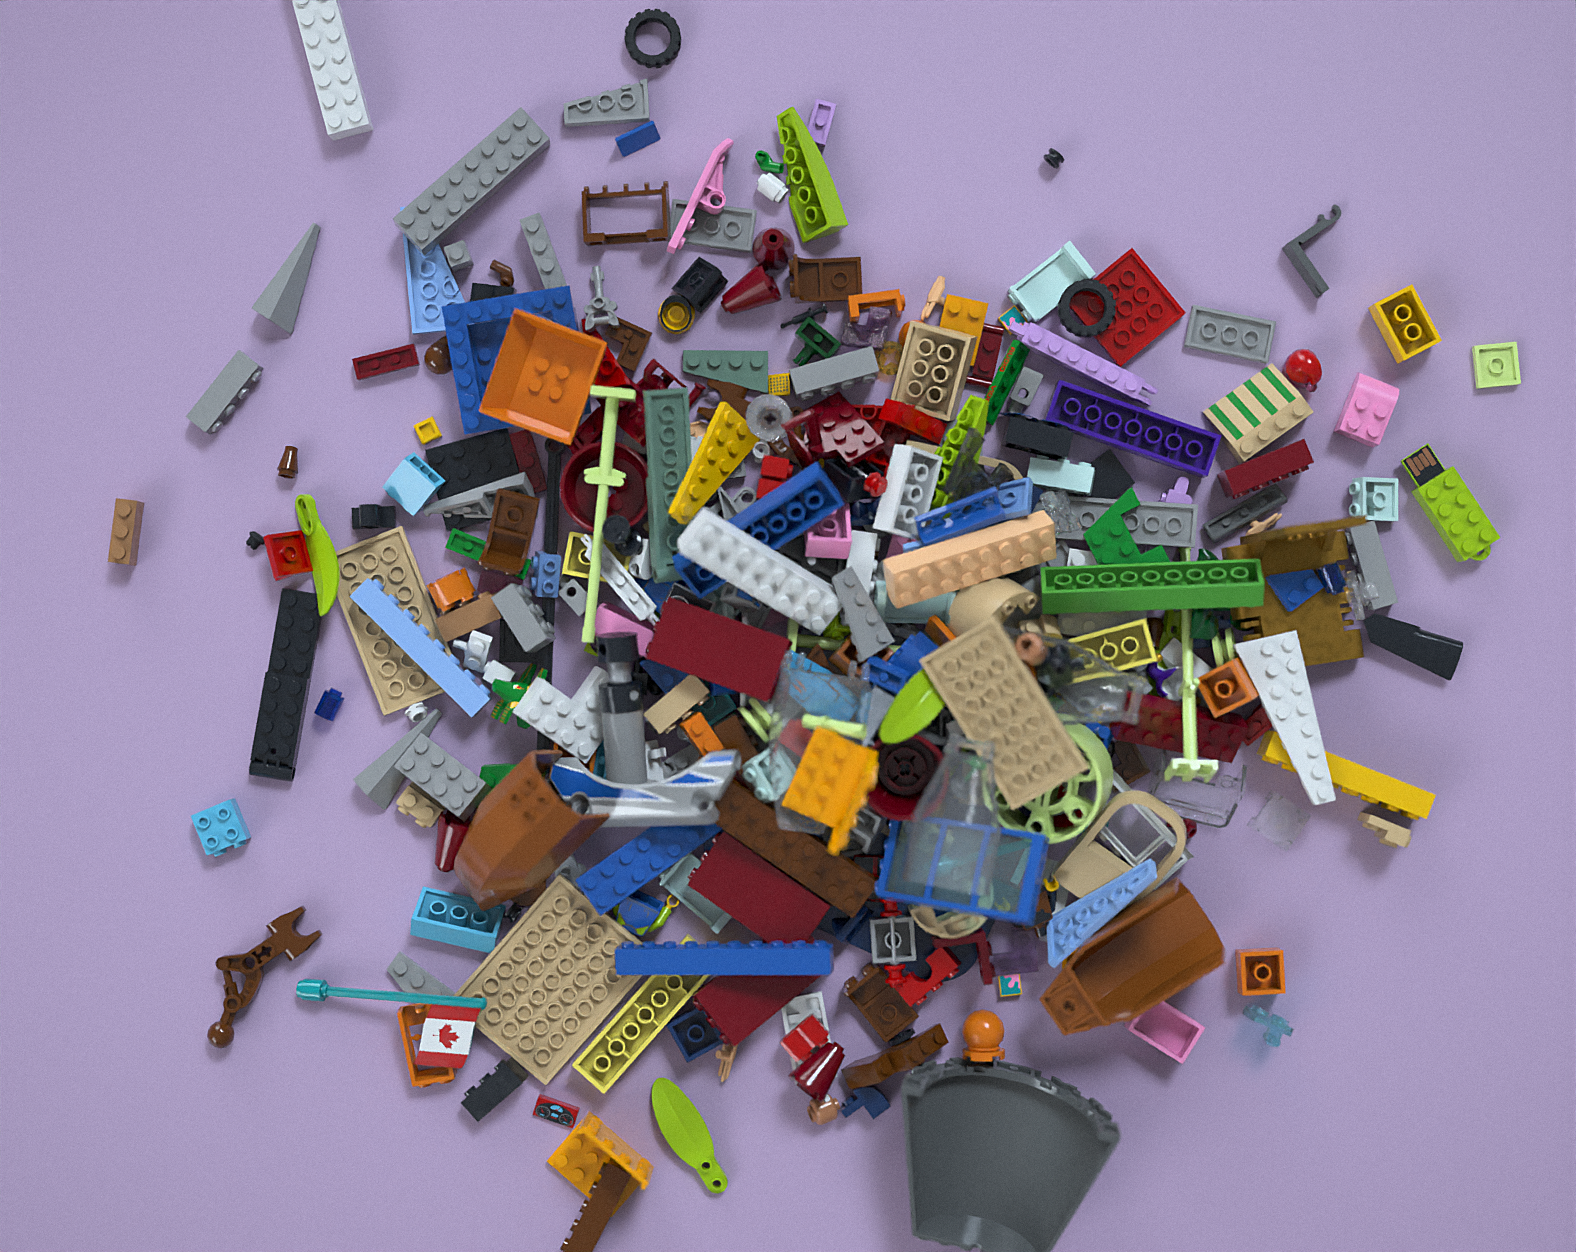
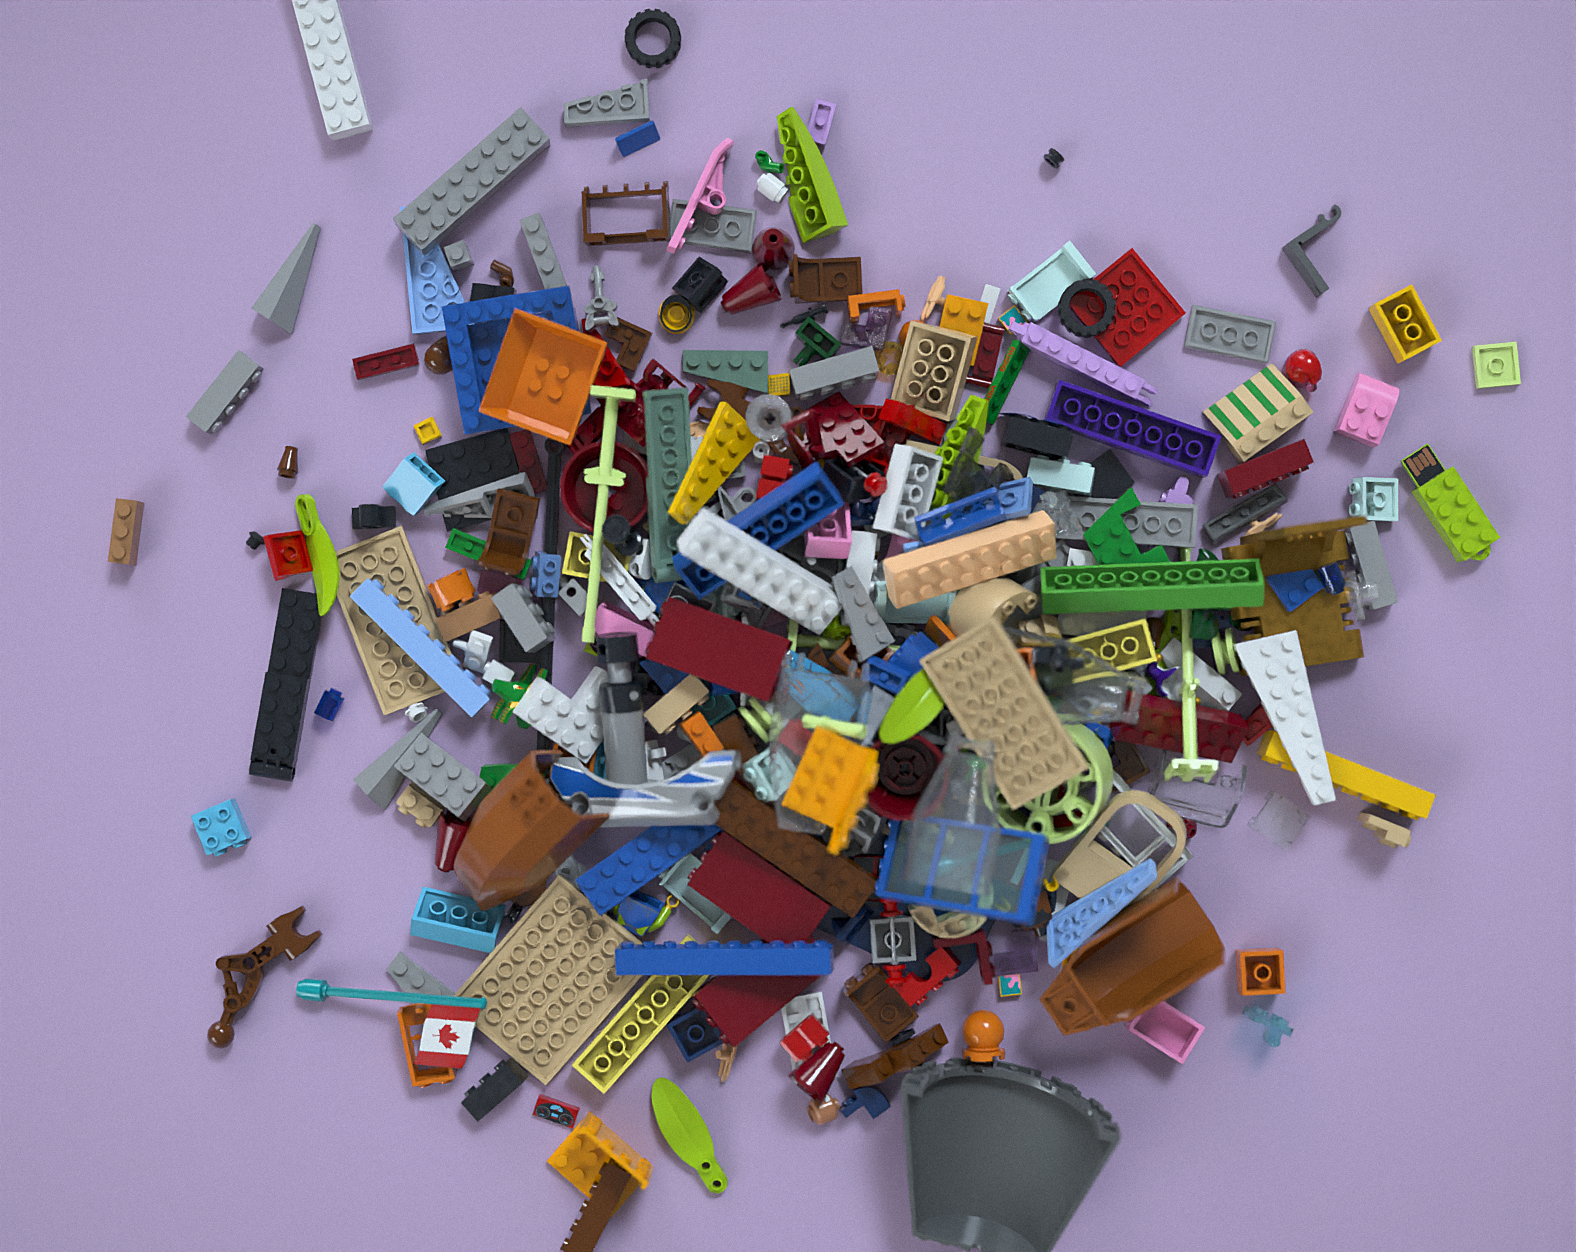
(990, 296): none -> white sticker
(1026, 379): light grey torso -> none
(1031, 649): nougat head -> none
(1227, 687): orange brick -> none
(1415, 645): black panel -> none

